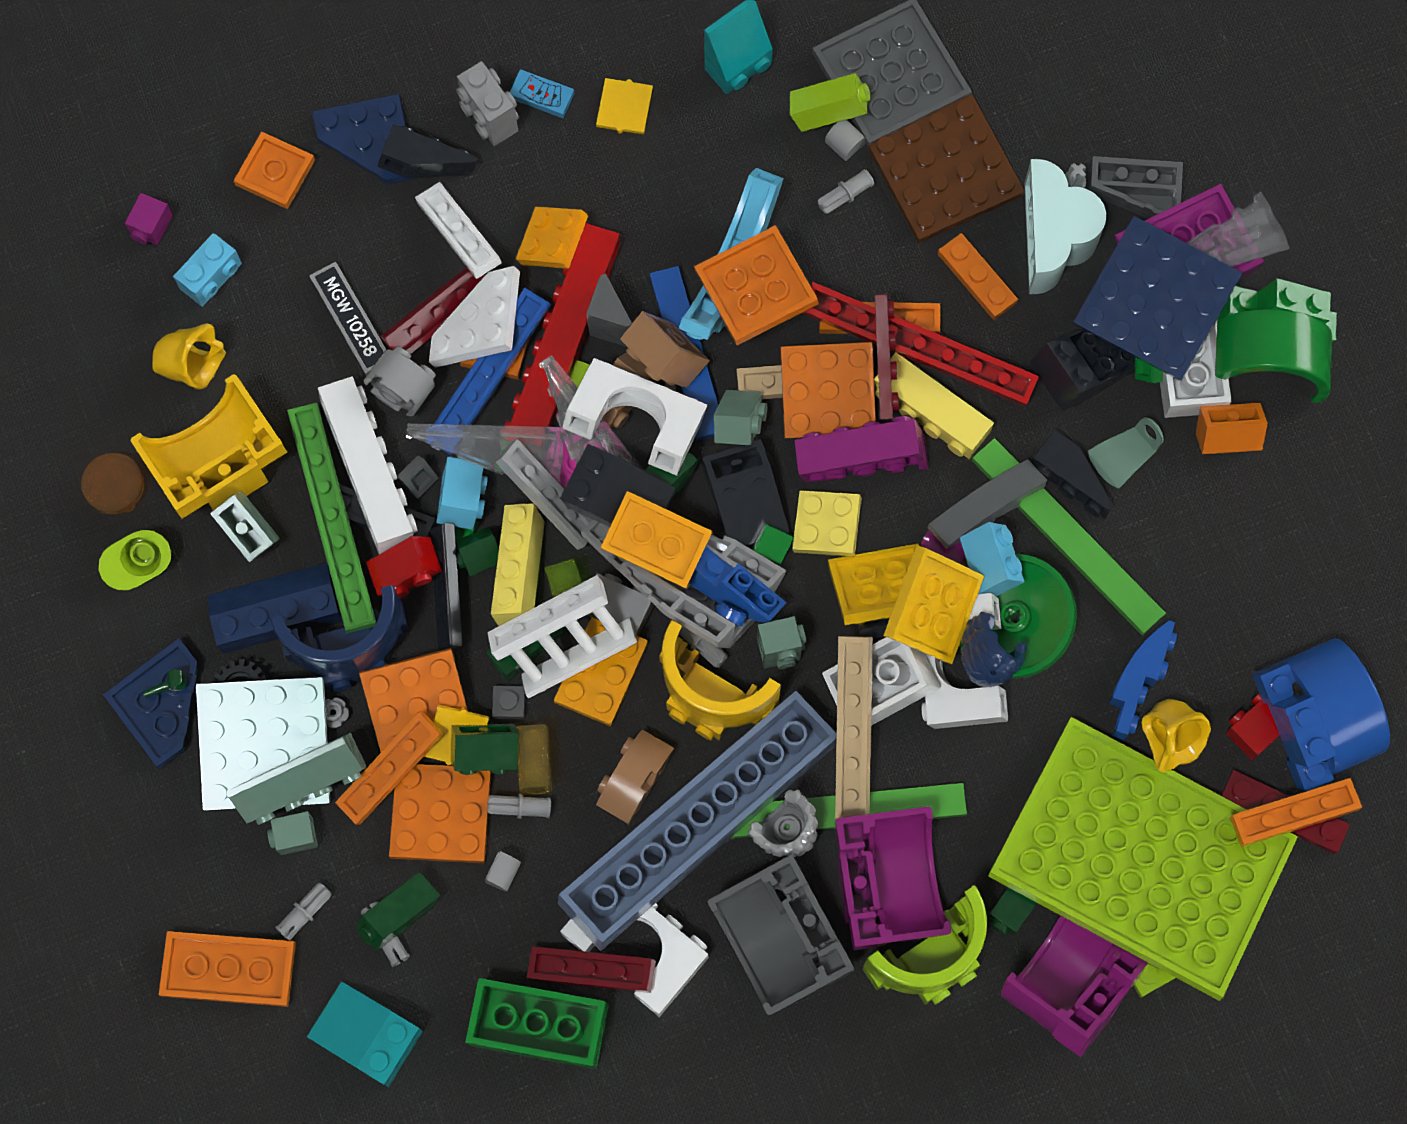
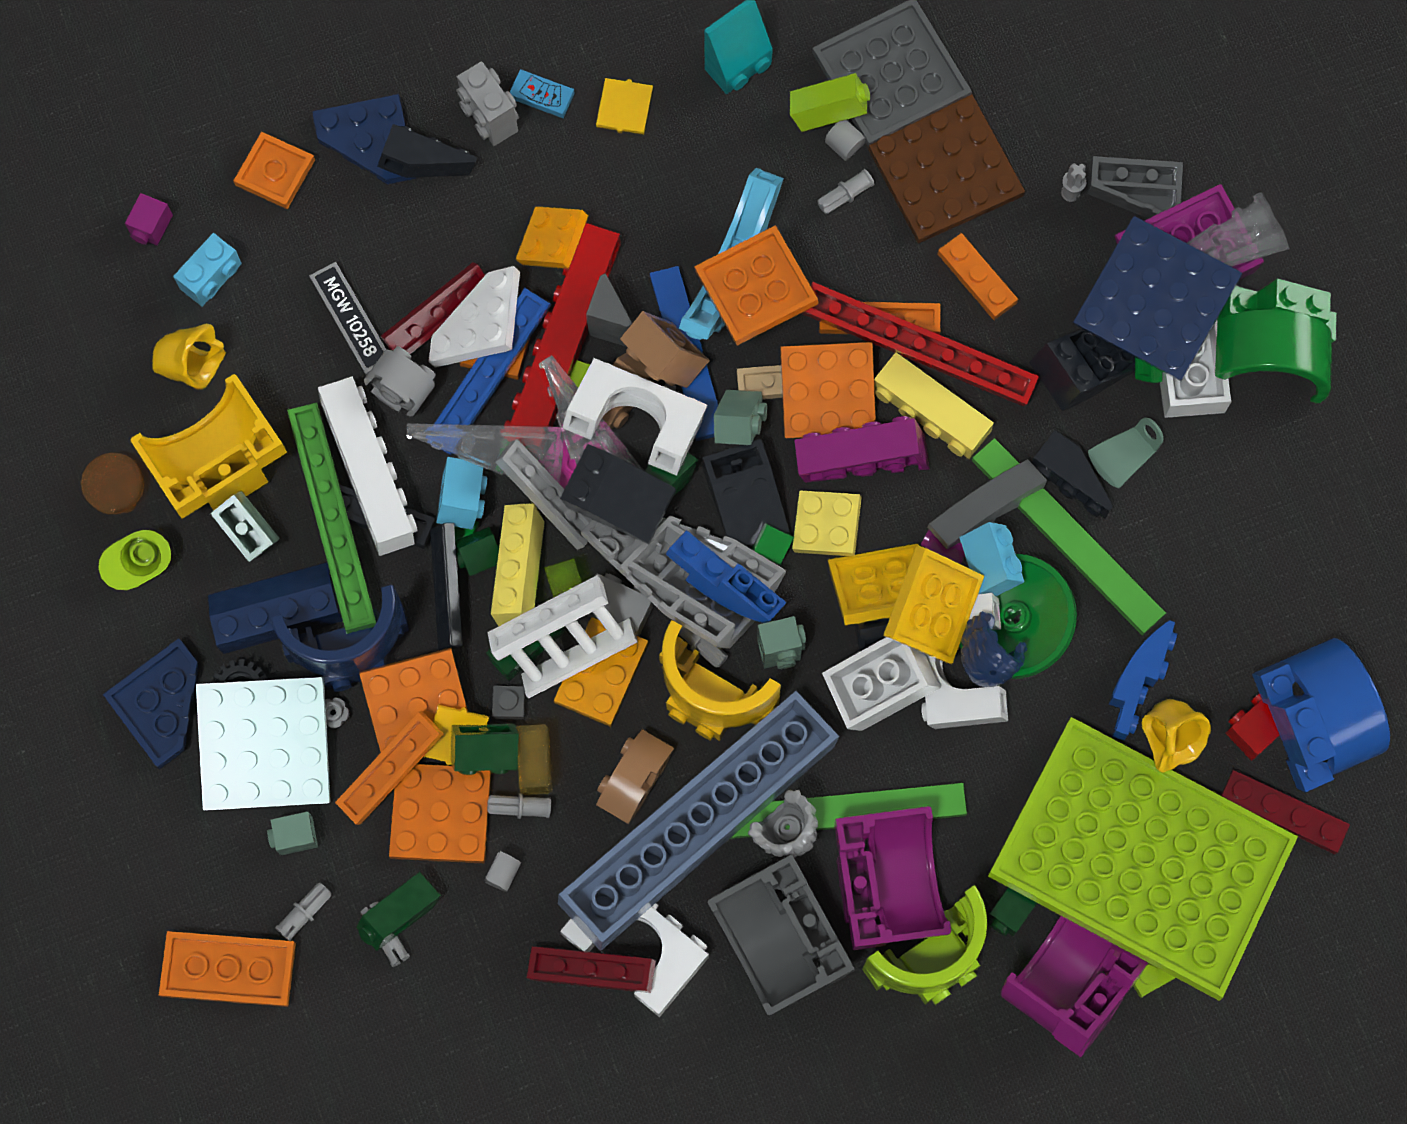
(175, 682): dark green hand -> none
(296, 779): sand green slope -> none
(365, 1034): teal slope -> none
(405, 565): red brick -> none
(417, 477): dark grey plate -> none
(458, 230): white tile -> none
(537, 1023): green brick -> none
(656, 539): light orange plate -> none
(731, 613): blue tile -> none
(853, 726): tan plate -> none
(886, 370): dark red plate -> none
(1060, 224): light aqua brick -> none
(1231, 428): orange brick -> none
(1295, 812): orange plate -> none

